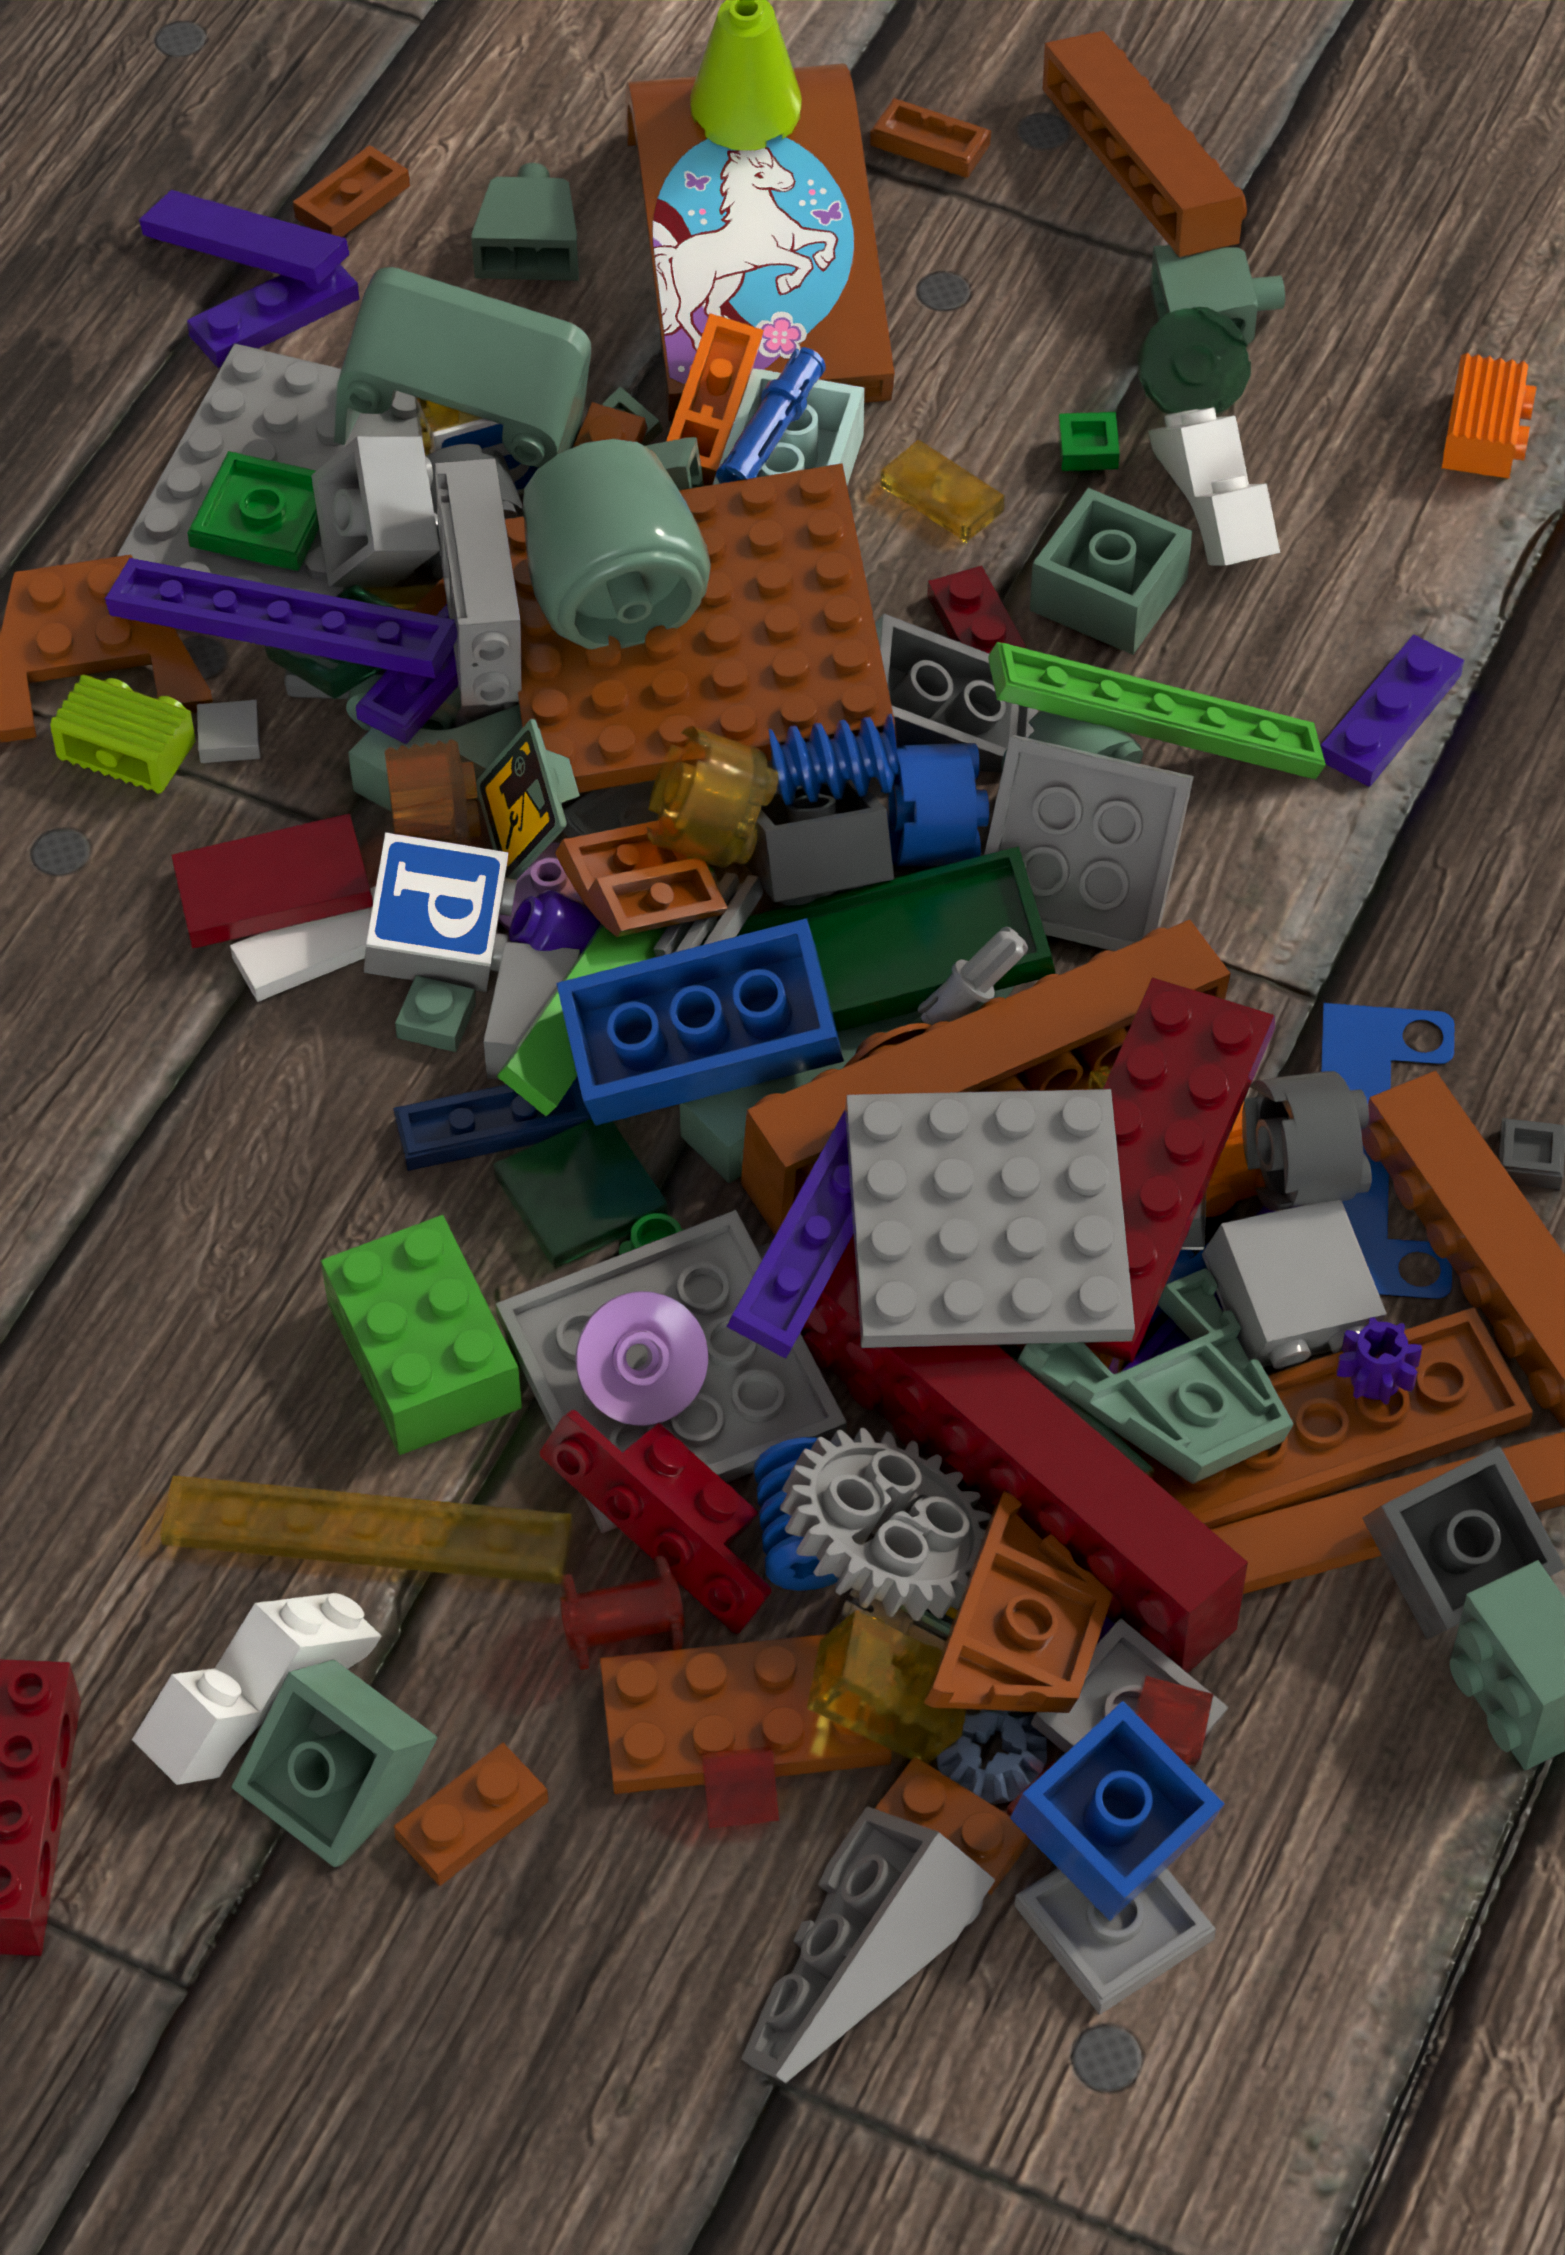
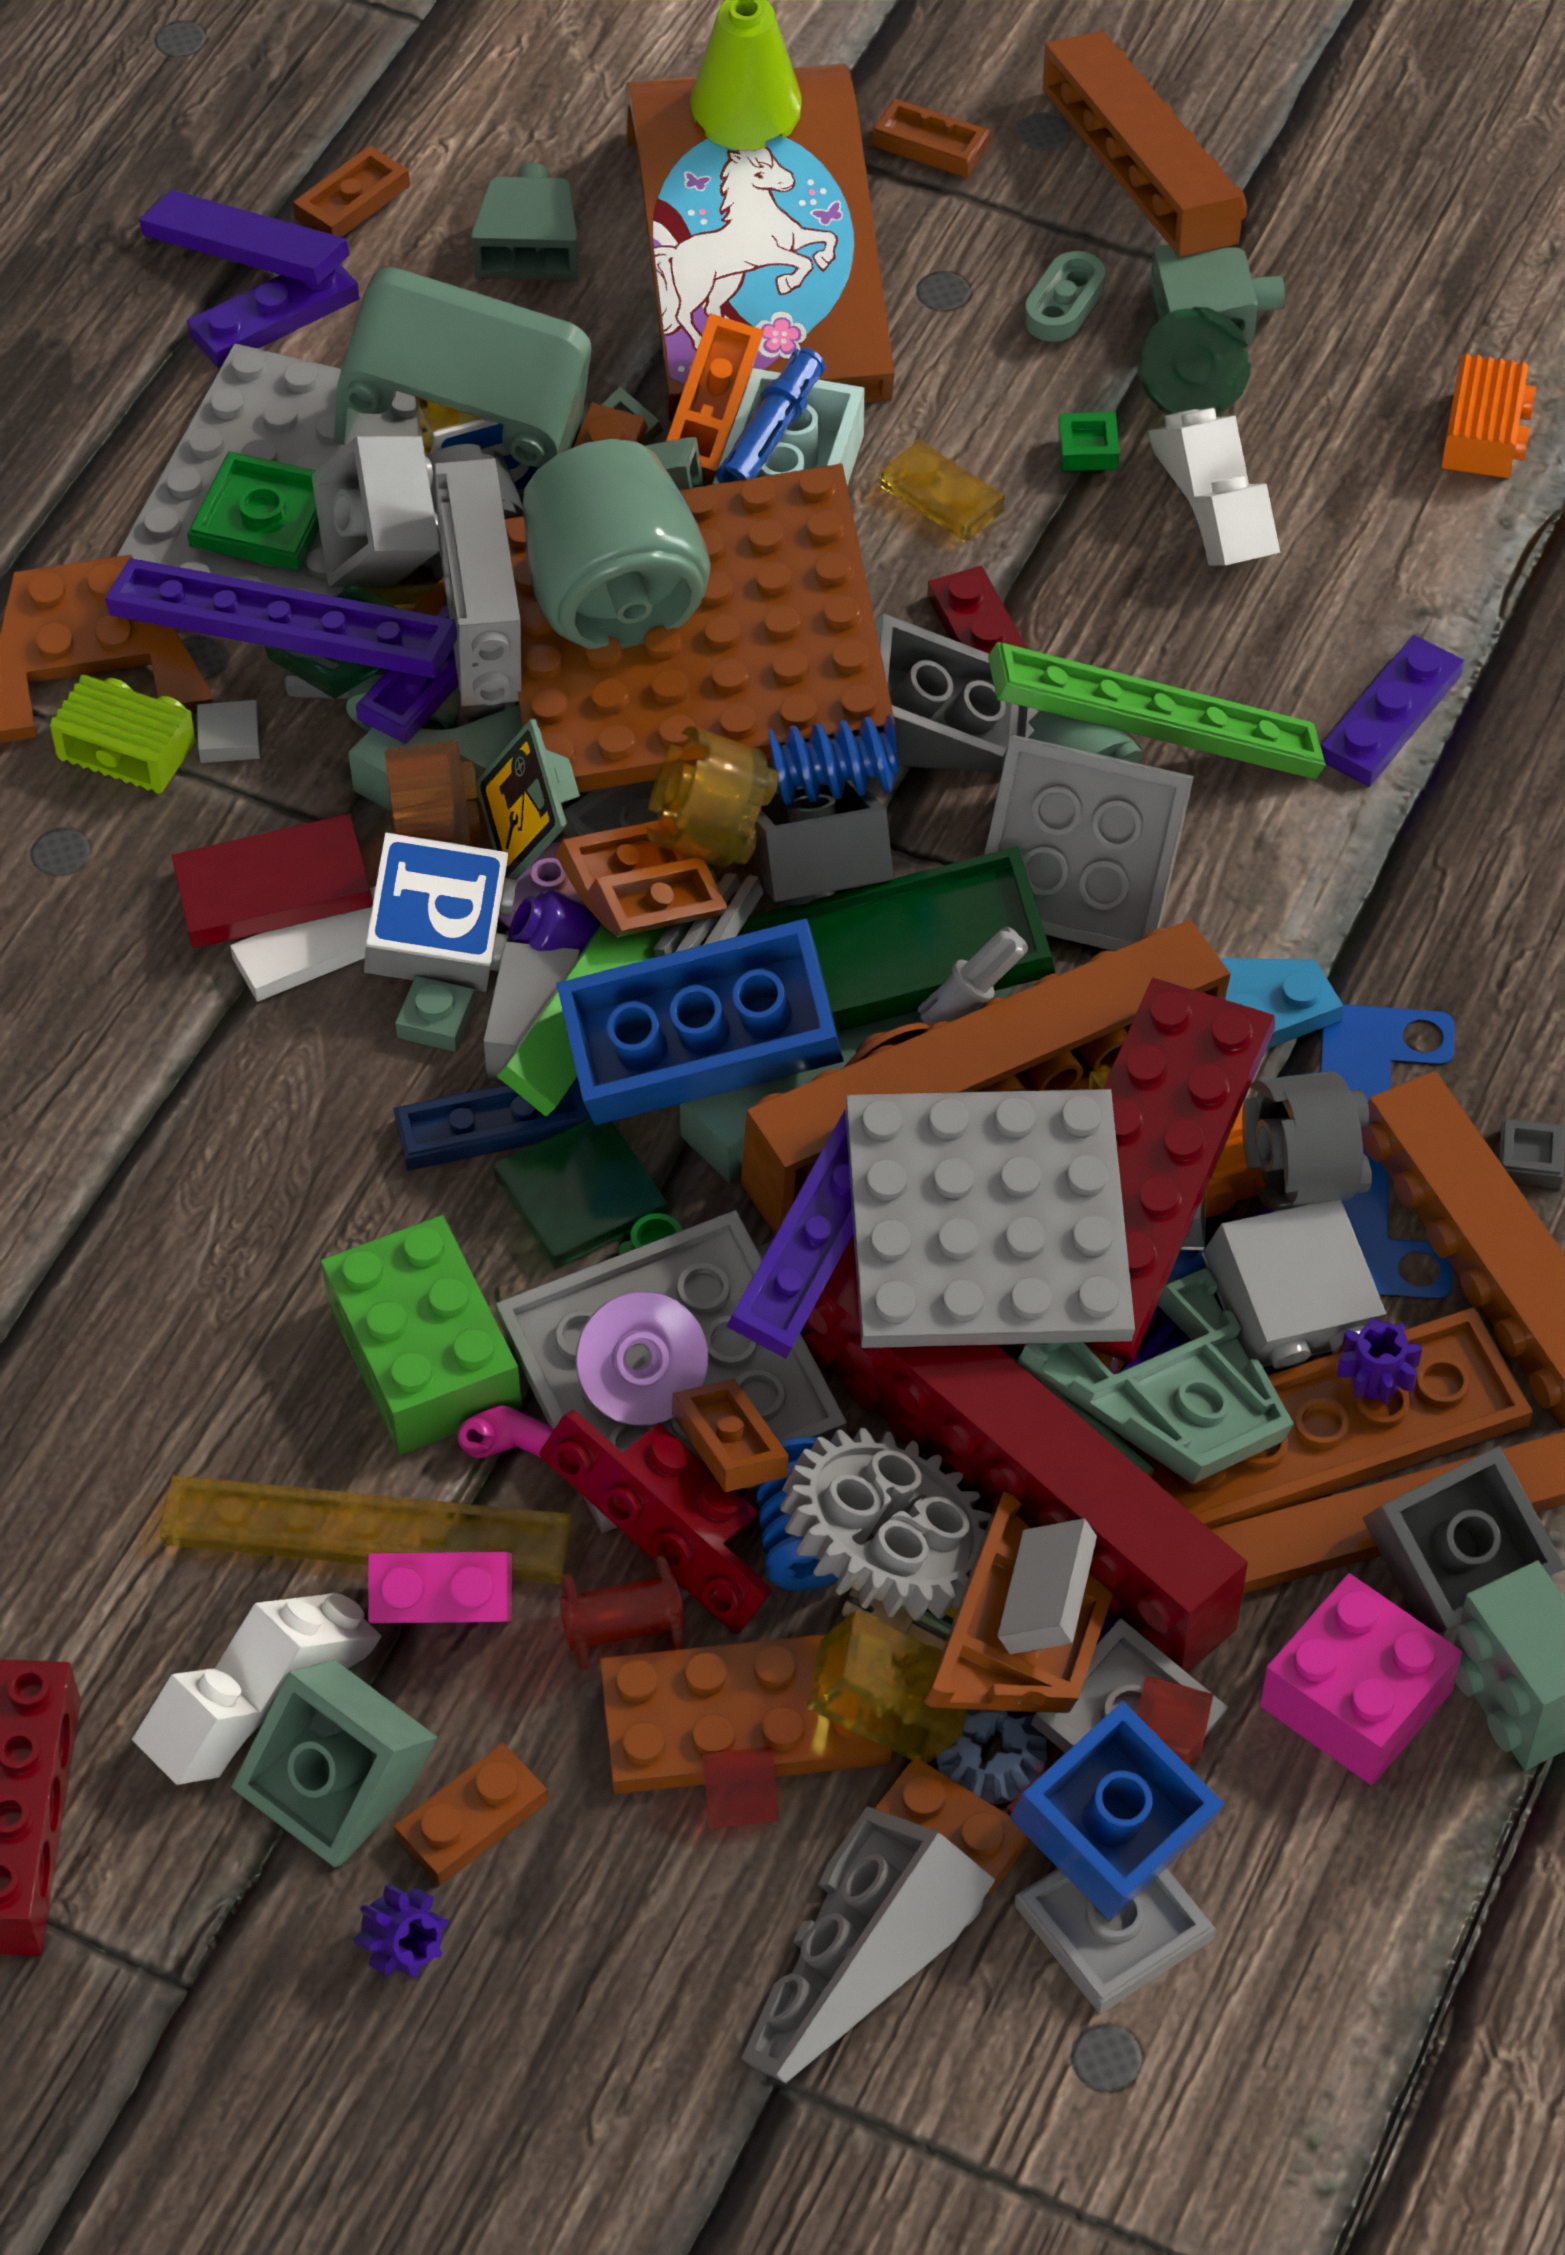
(401, 1931): none -> dark purple gear
(439, 1587): none -> dark pink brick
(500, 1431): none -> dark pink arm
(730, 1435): none -> dark orange plate
(936, 805): blue brick -> none
(1047, 1586): none -> light grey tile
(1064, 296): none -> sand green plate
(1110, 571): sand green brick -> none
(1289, 990): none -> dark azure wing
(1360, 1678): none -> dark pink brick

